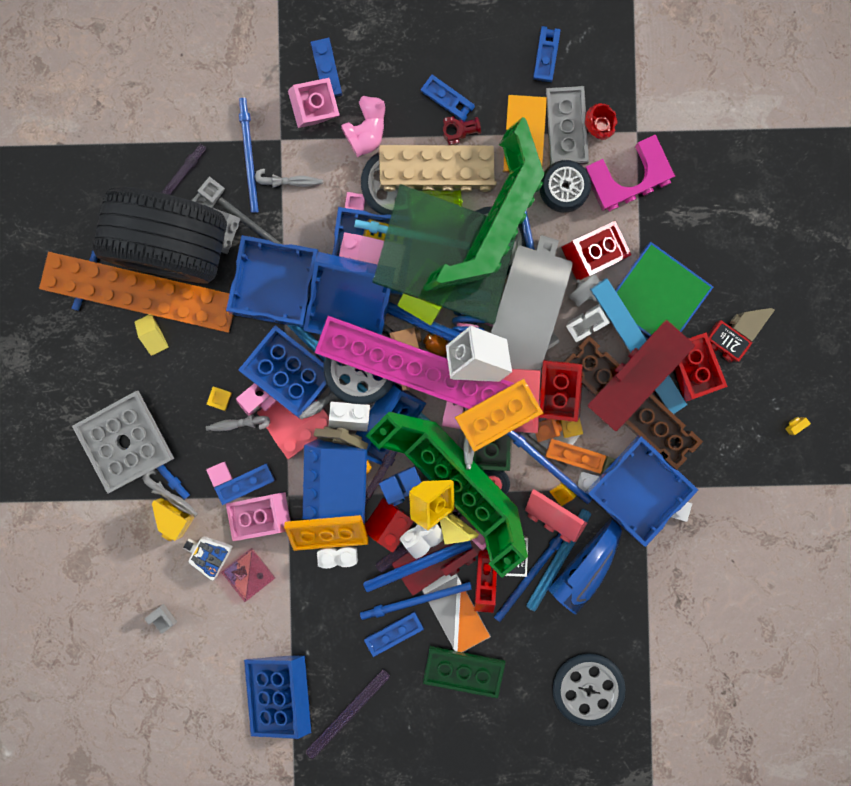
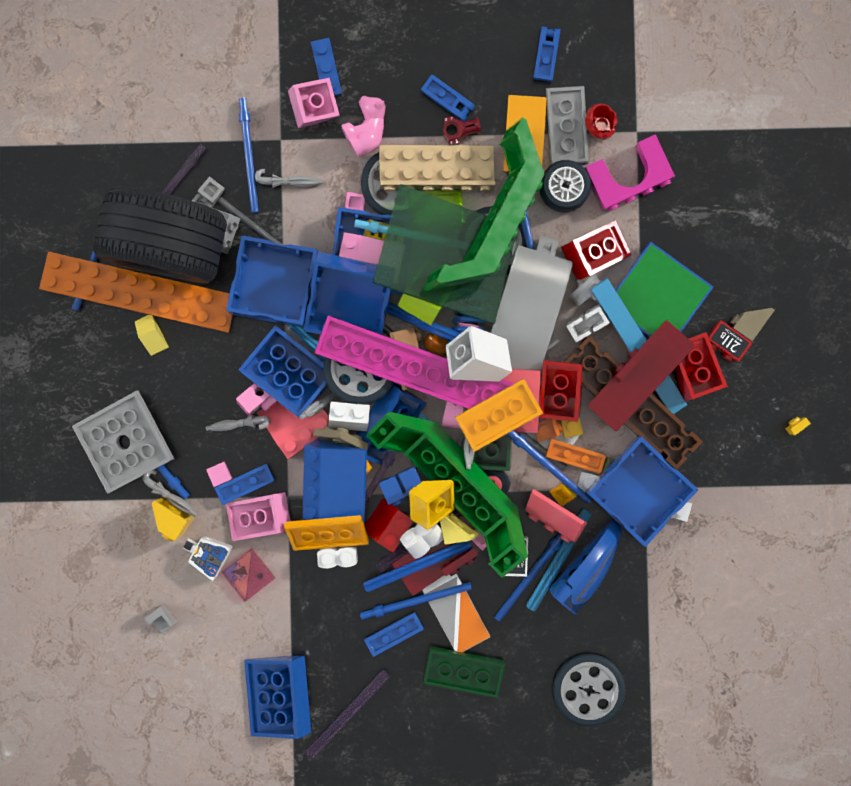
(219, 398): yellow plate -> none
(485, 584): red slope -> none

